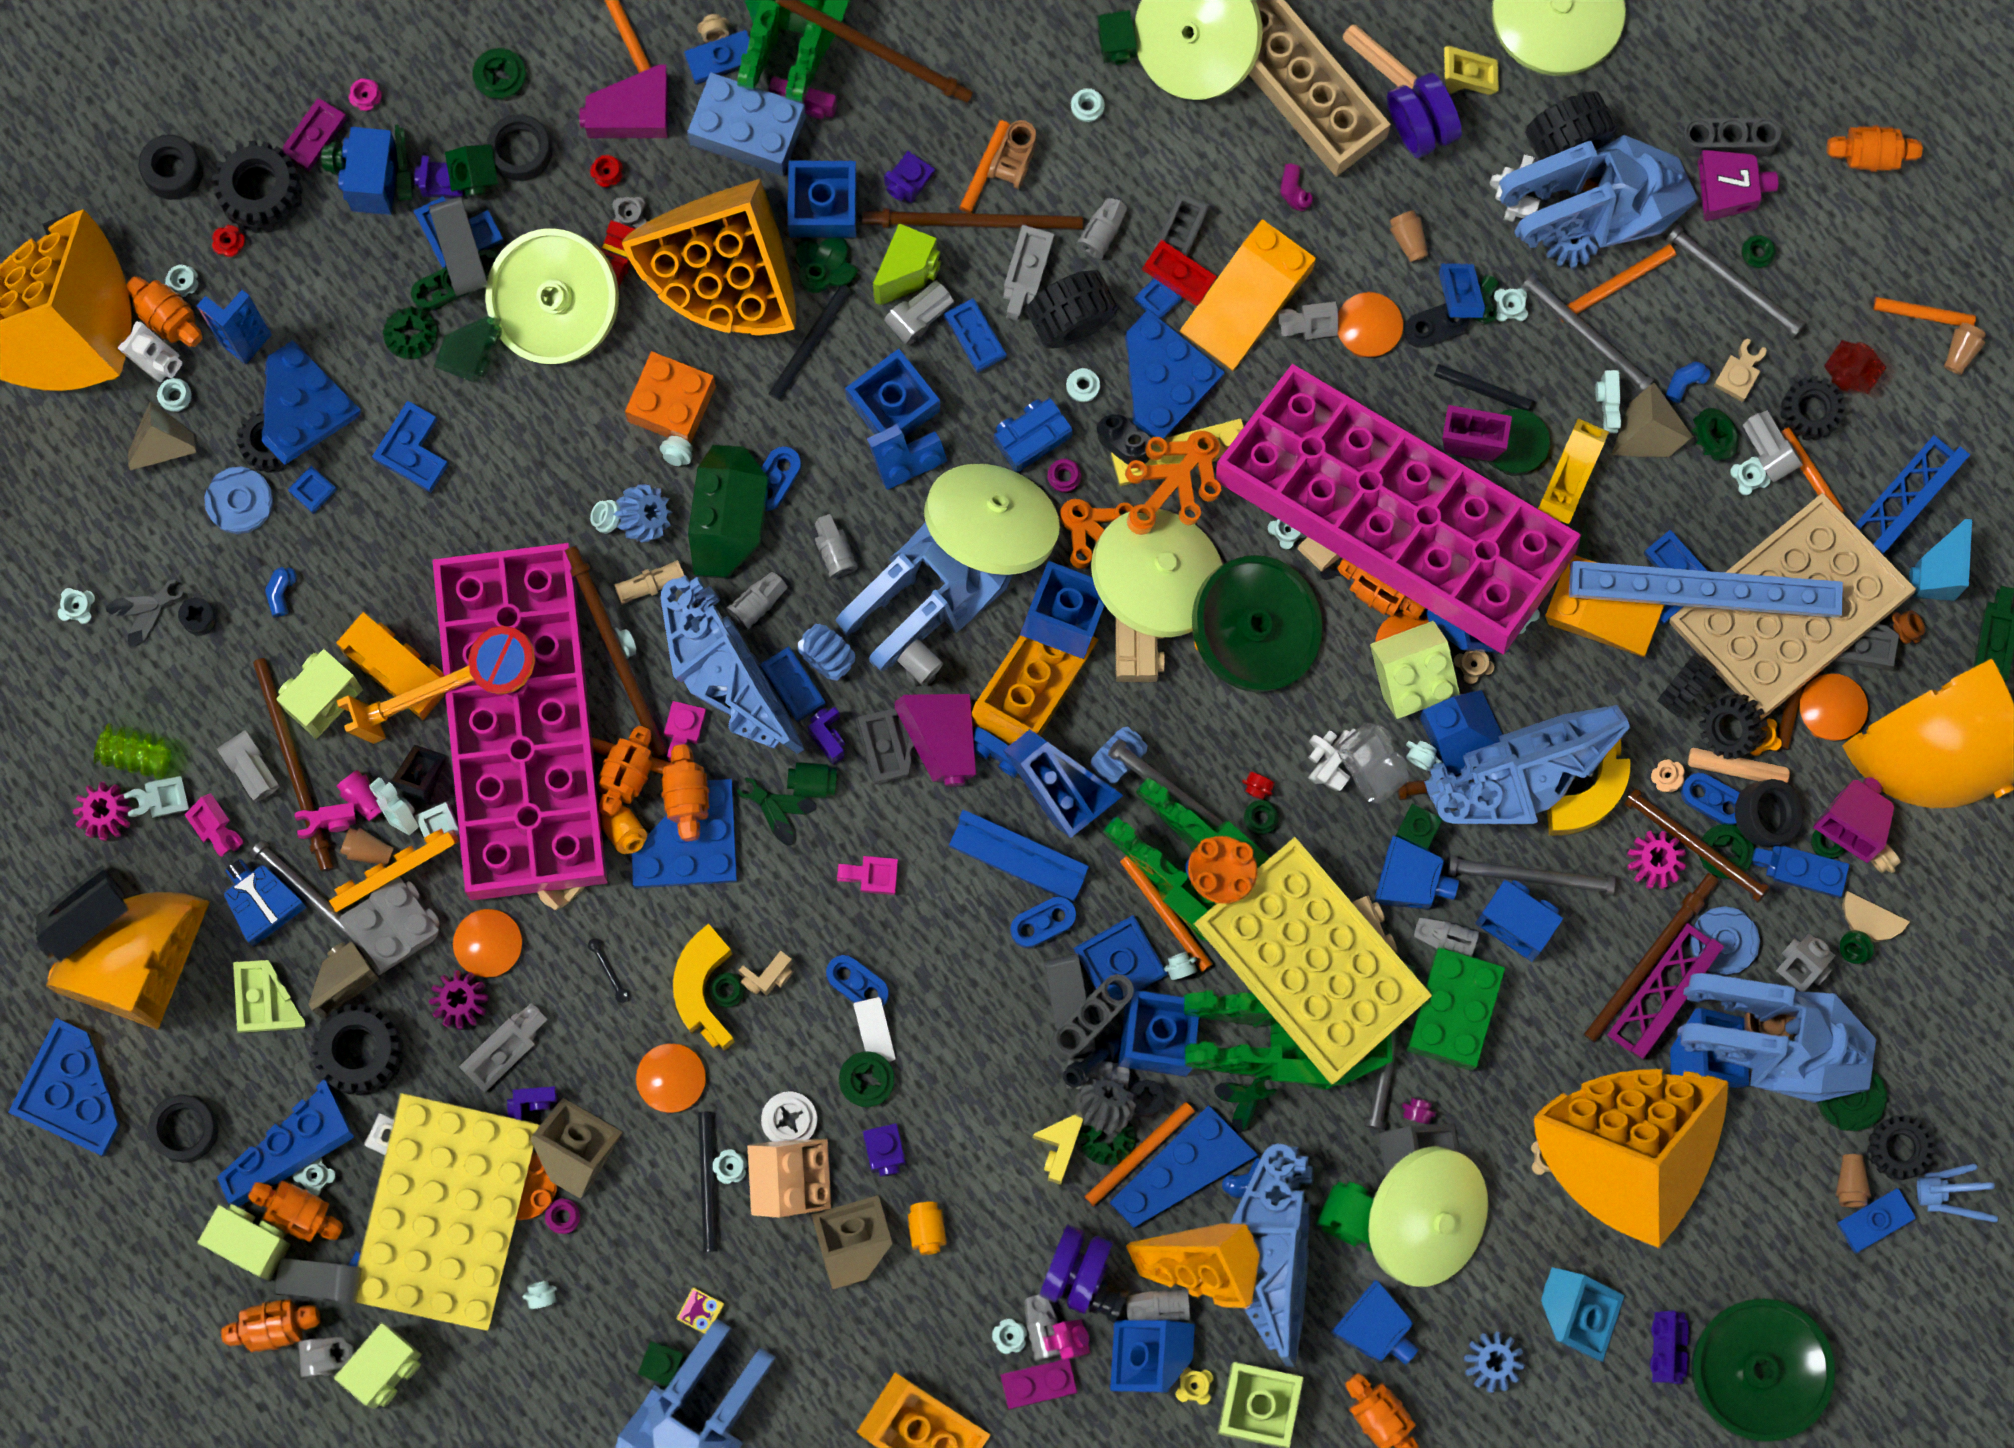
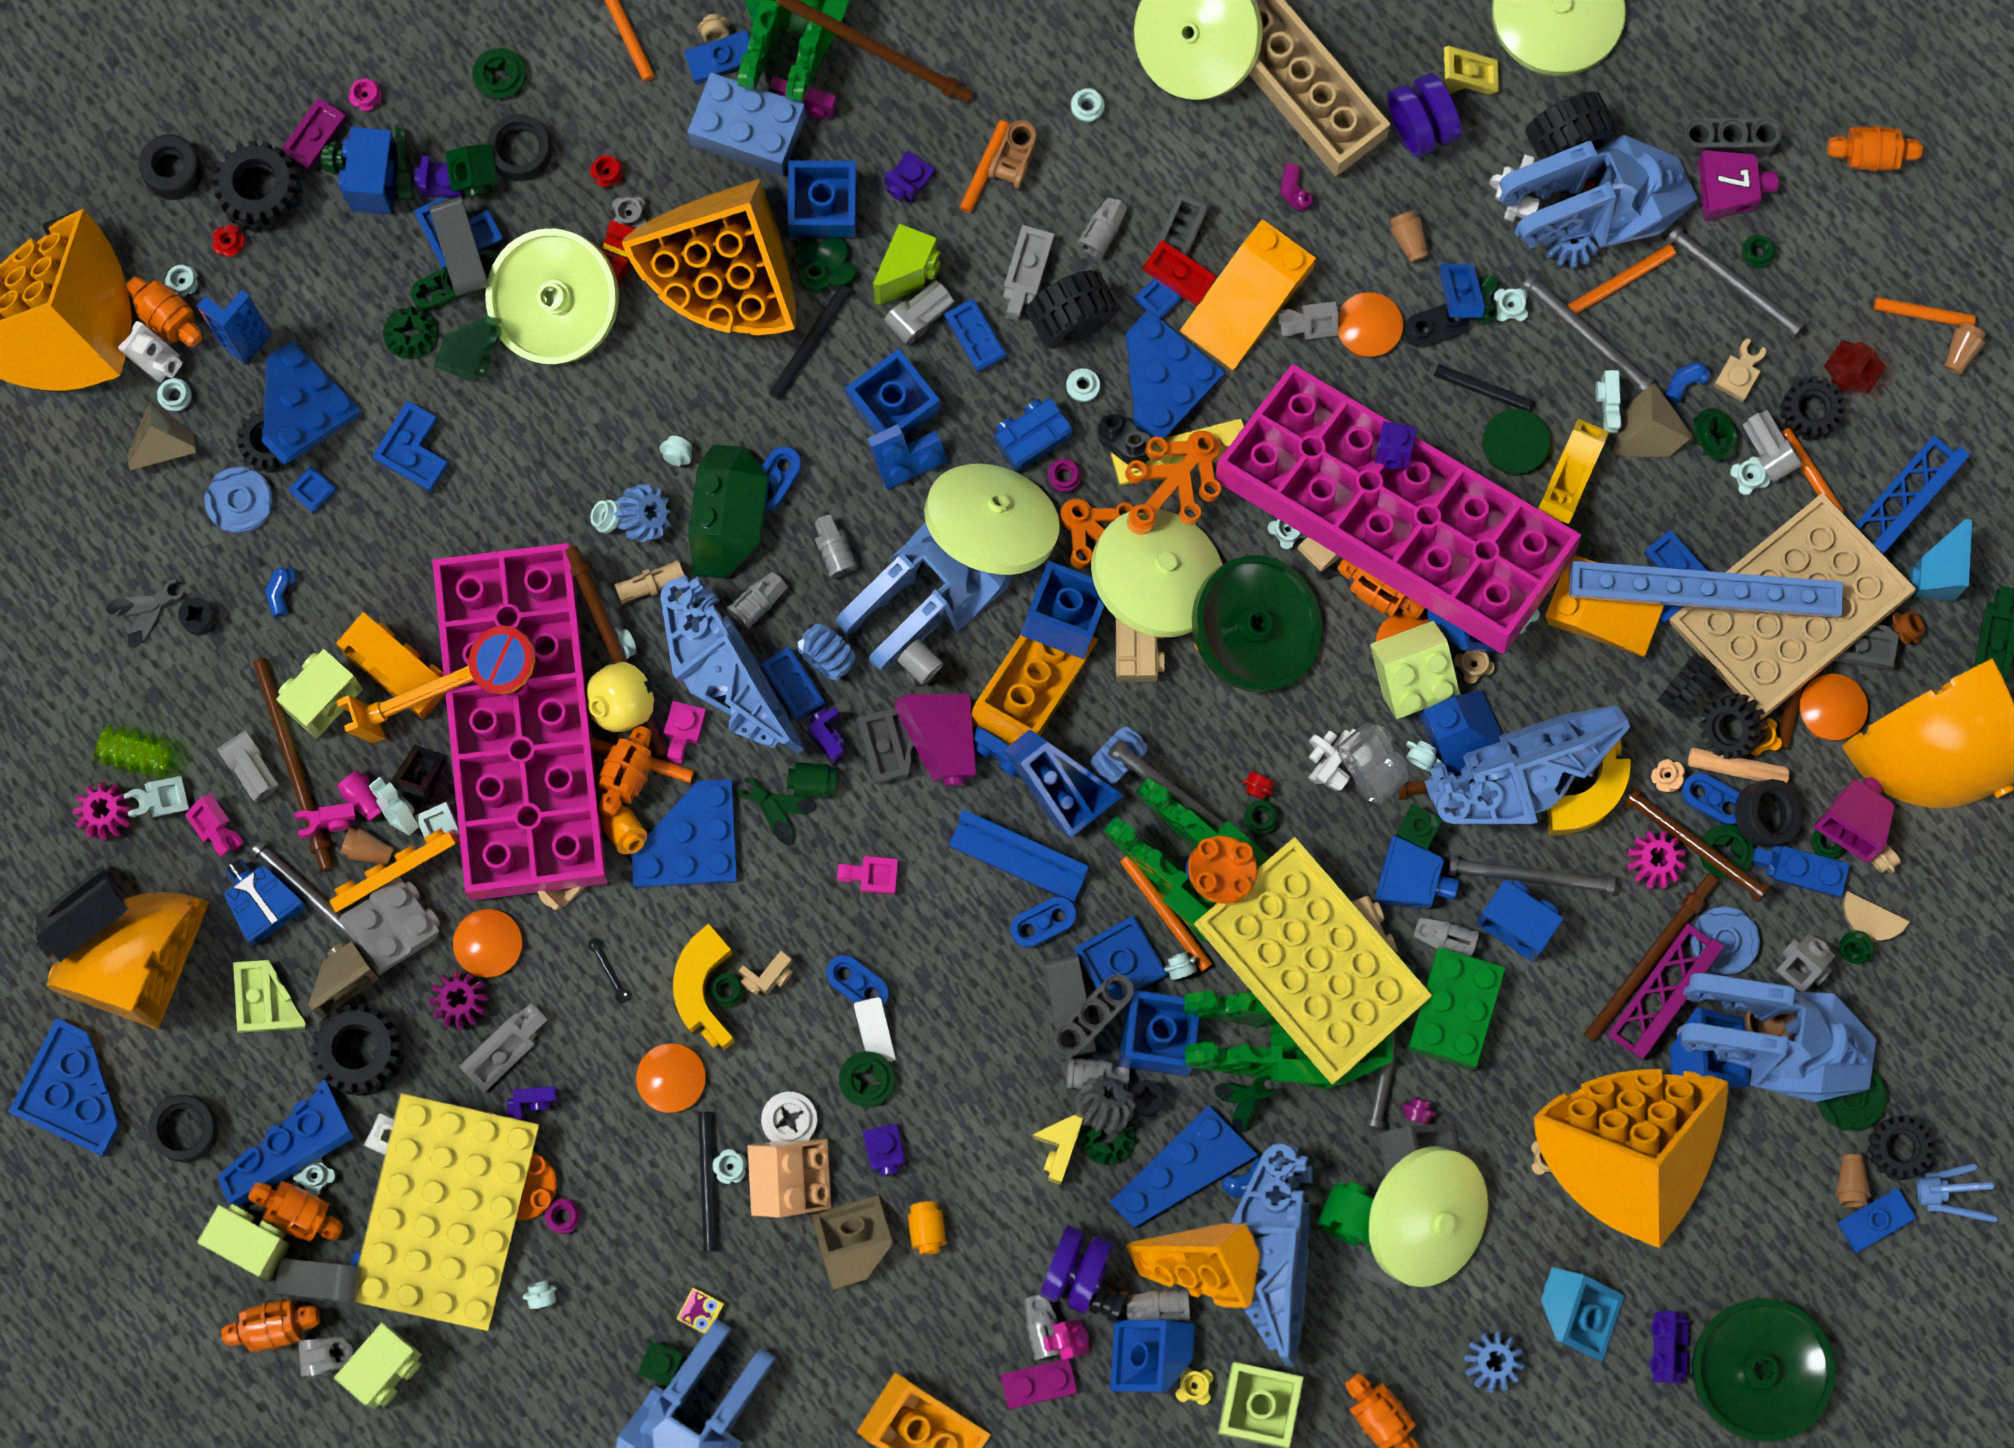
(69, 598): light aqua plate -> none
(574, 1146): dark tan slope -> none
(619, 698): none -> light yellow cylinder
(629, 107): magenta slope -> none
(670, 397): orange brick -> none
(685, 792): orange piece -> none
(888, 218): reddish brown bar -> none
(1009, 1326): light aqua plate -> none
(1079, 1072): black bar -> none
(1116, 37): dark green brick -> none
(1139, 1154): orange bar -> none
(1377, 1326): blue torso -> none
(1378, 56): light nougat axle -> none
(1395, 445): none -> dark purple bracket
(1475, 433): magenta torso -> none

